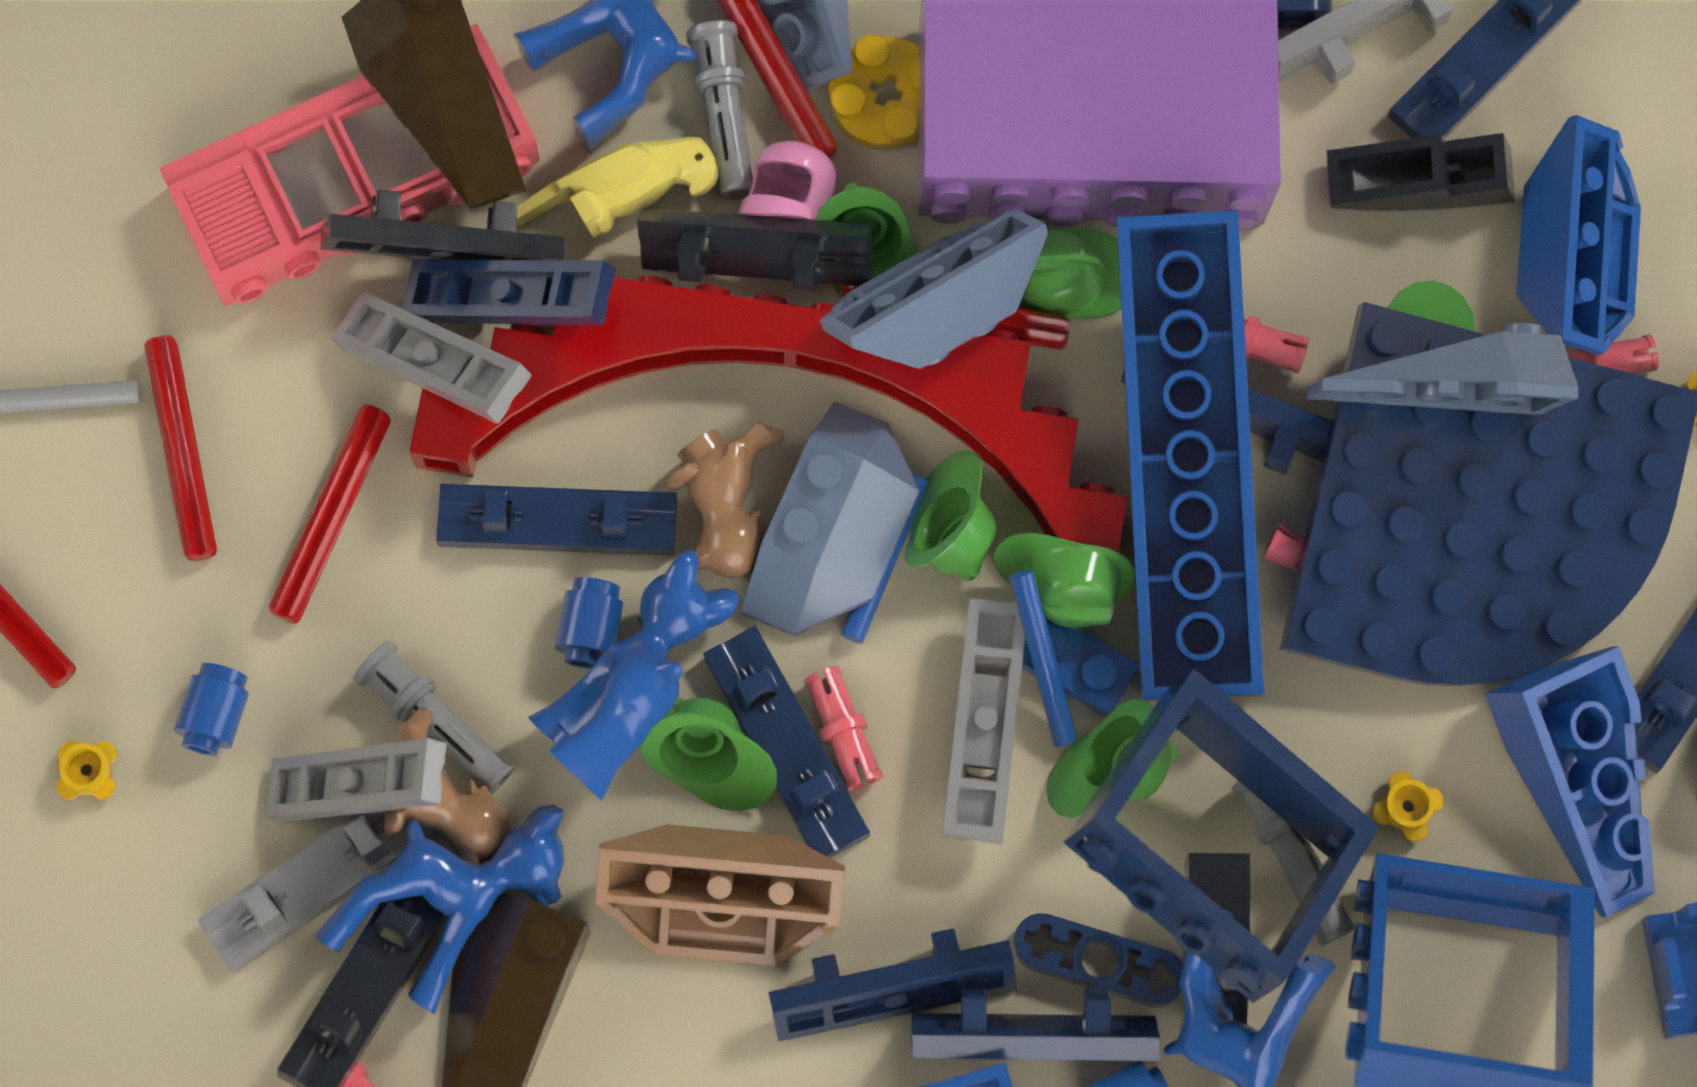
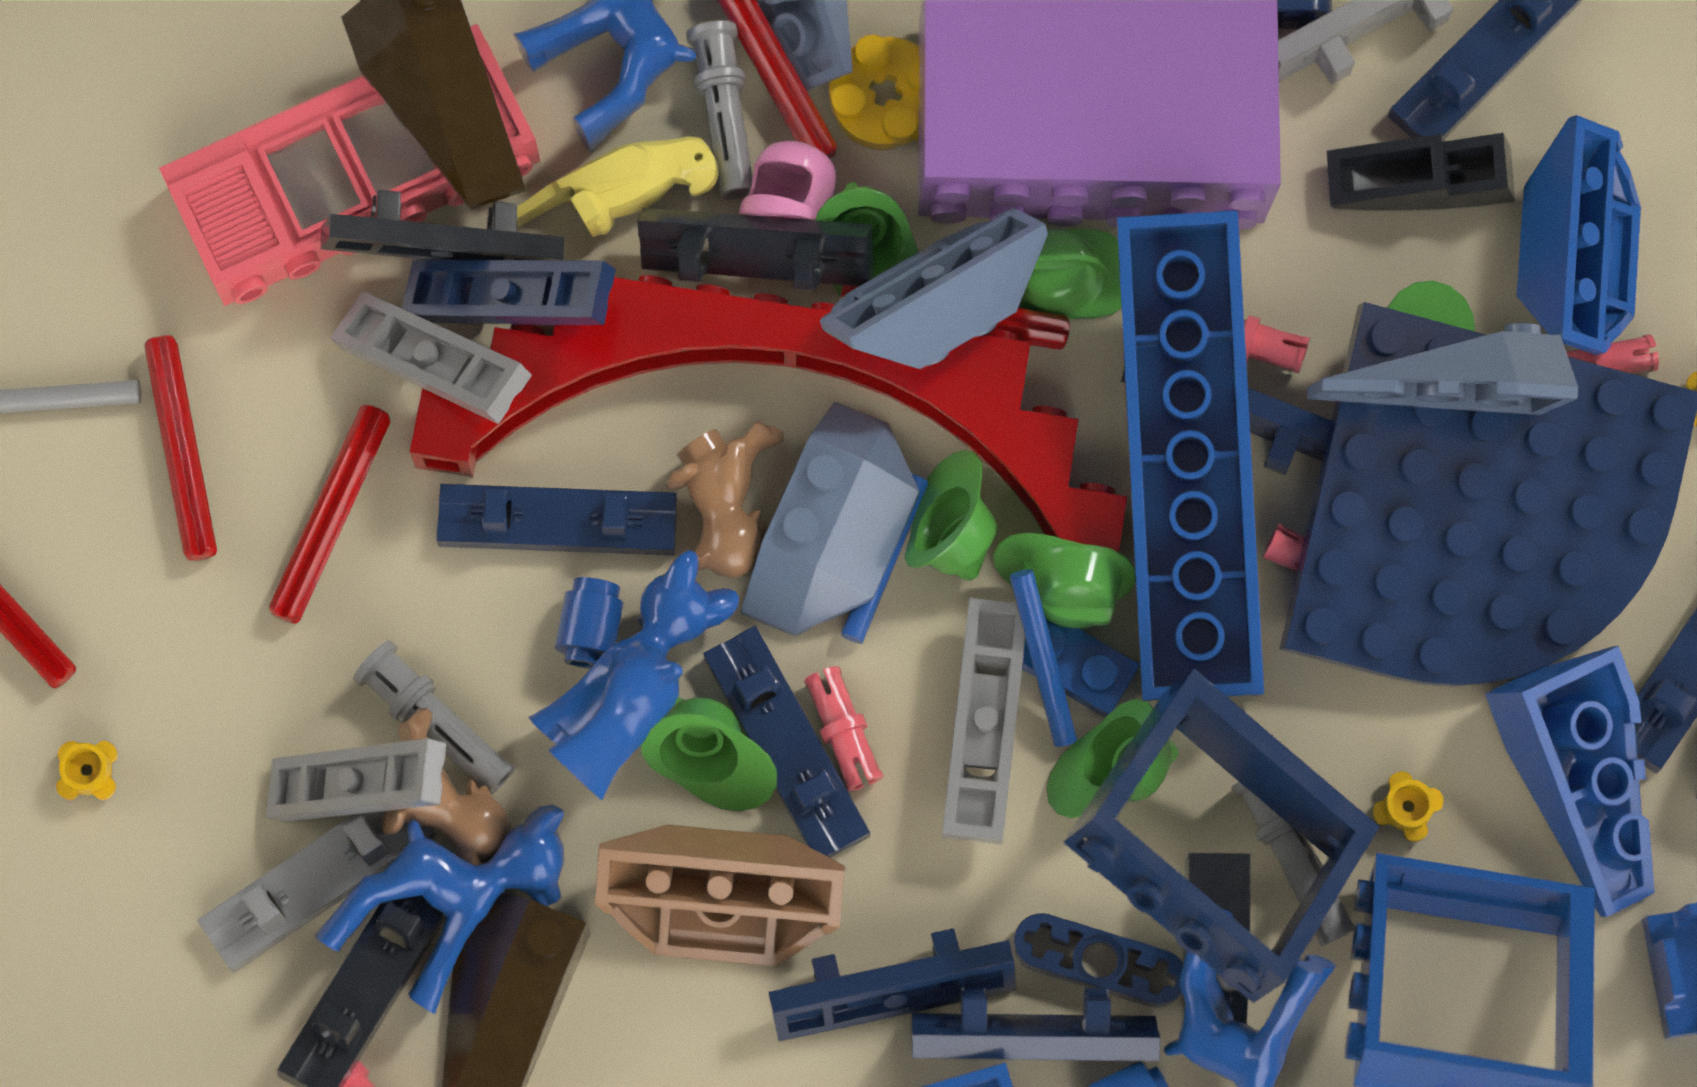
(212, 709): blue brick -> none

